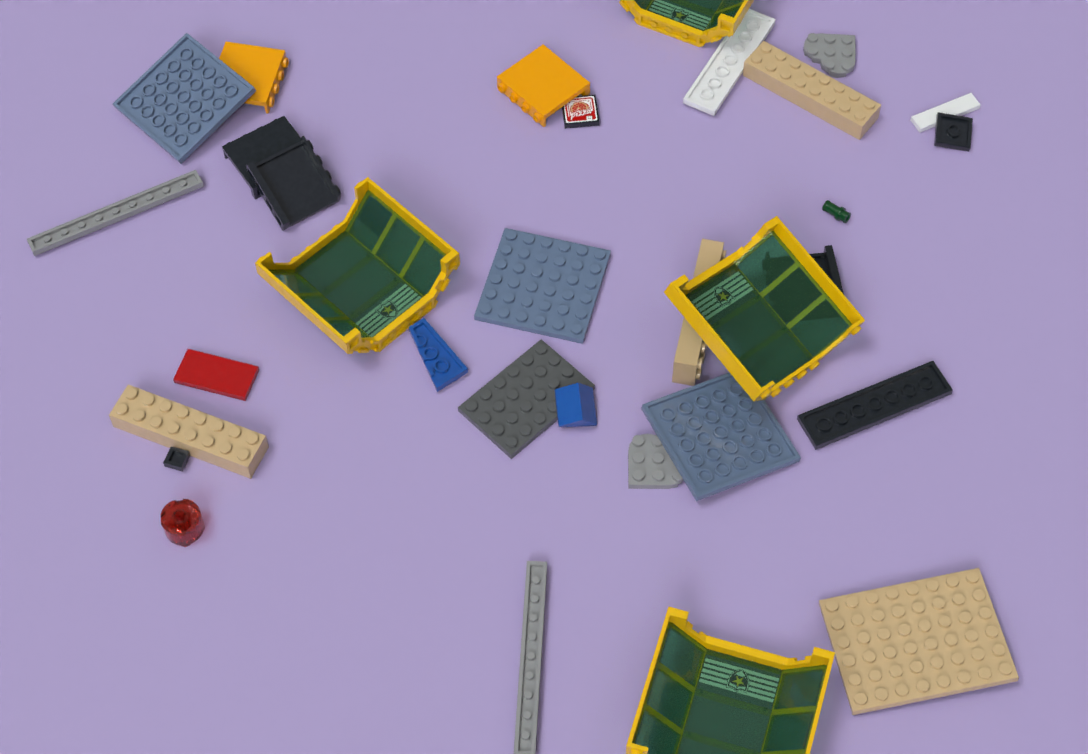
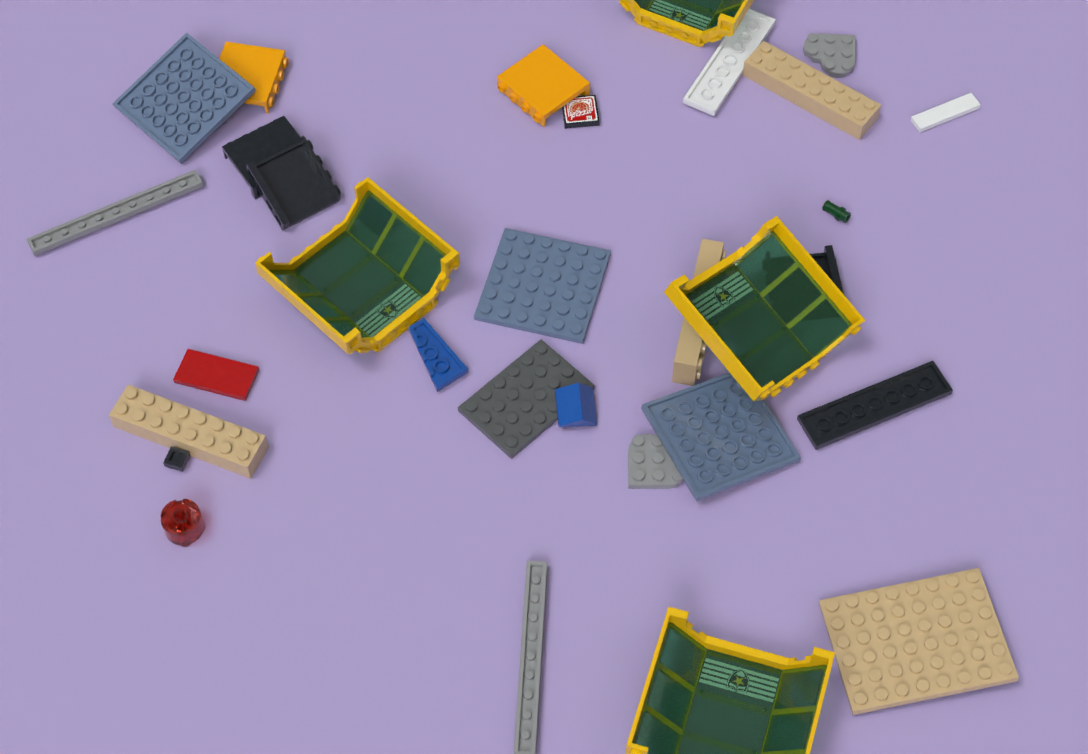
(953, 131): black tile -> none

